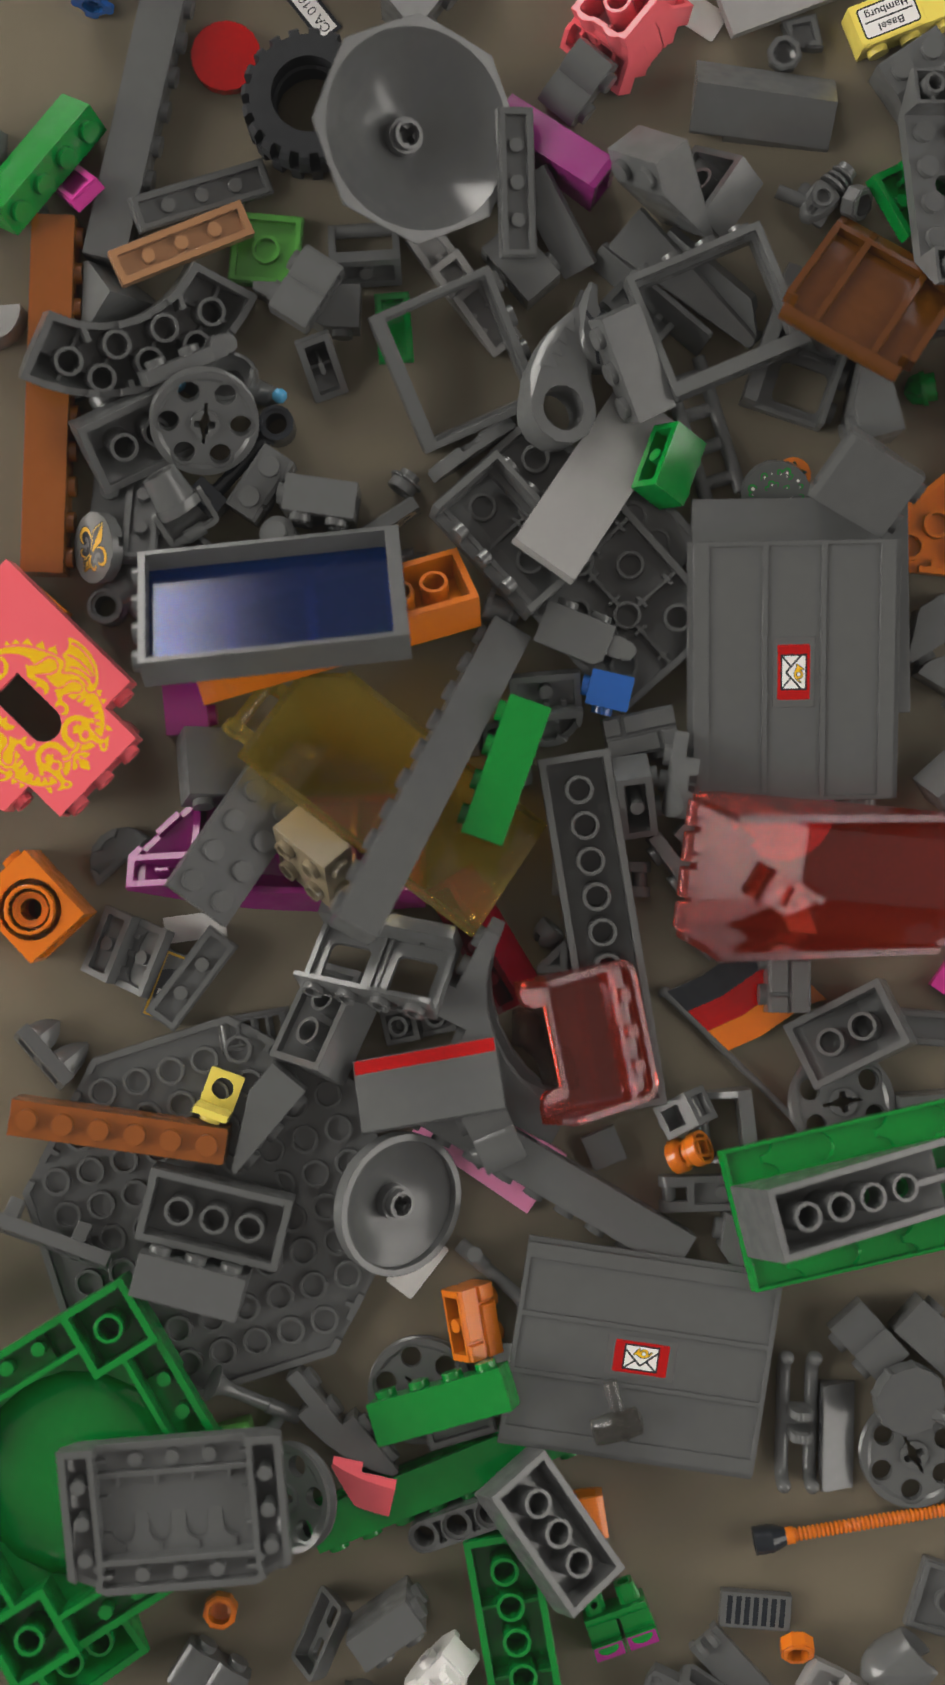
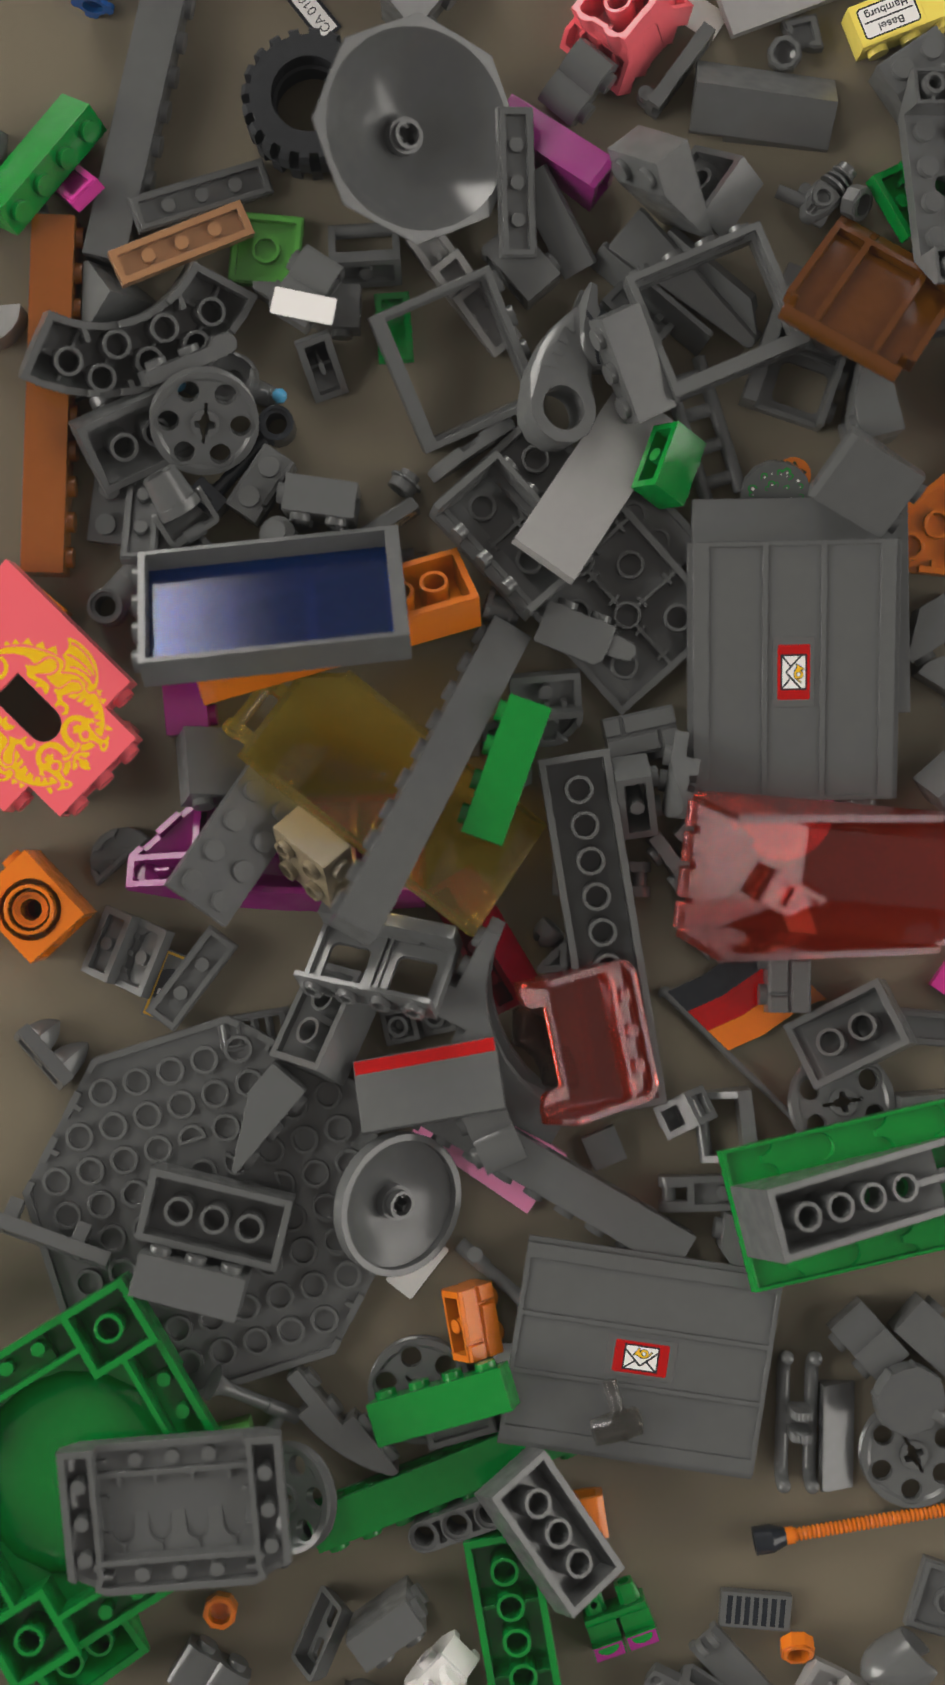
(97, 547): dark grey tile -> none
(119, 1129): dark orange brick -> none
(190, 926): white sticker -> none
(215, 1109): light yellow bracket -> none
(222, 56): red tile -> none
(303, 305): none -> white sticker
(364, 1489): coral slope -> none
(607, 691): blue brick -> none
(656, 100): none -> dark grey hinge
(689, 1152): orange wheel -> none
(921, 388): green plate -> none

